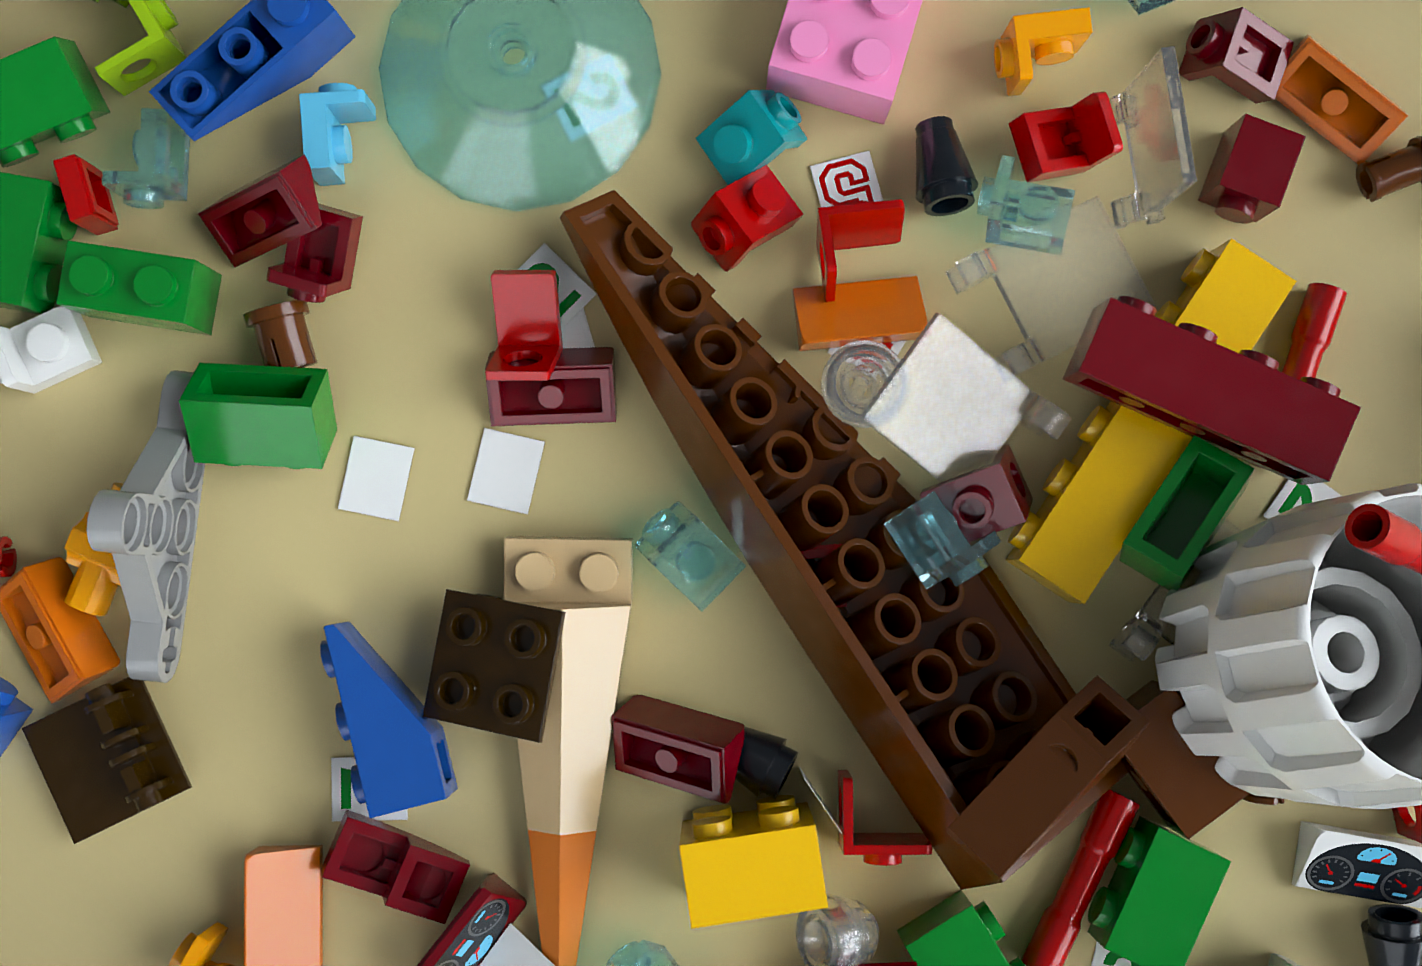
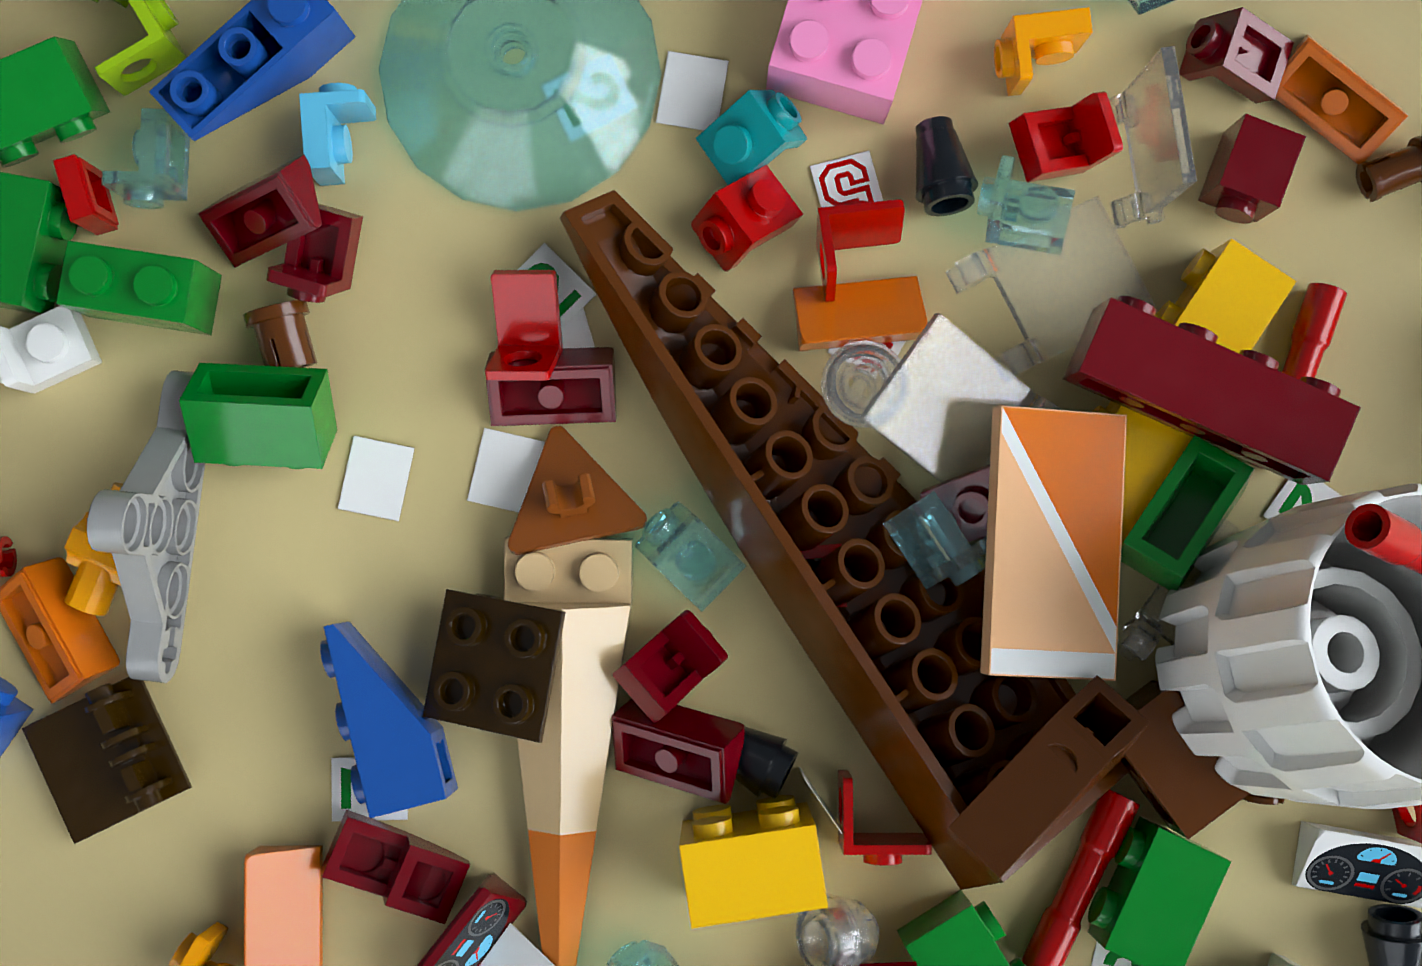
(571, 500): none -> dark orange piece
(670, 665): none -> dark red bracket
(691, 90): none -> white sticker
(1053, 543): none -> tile

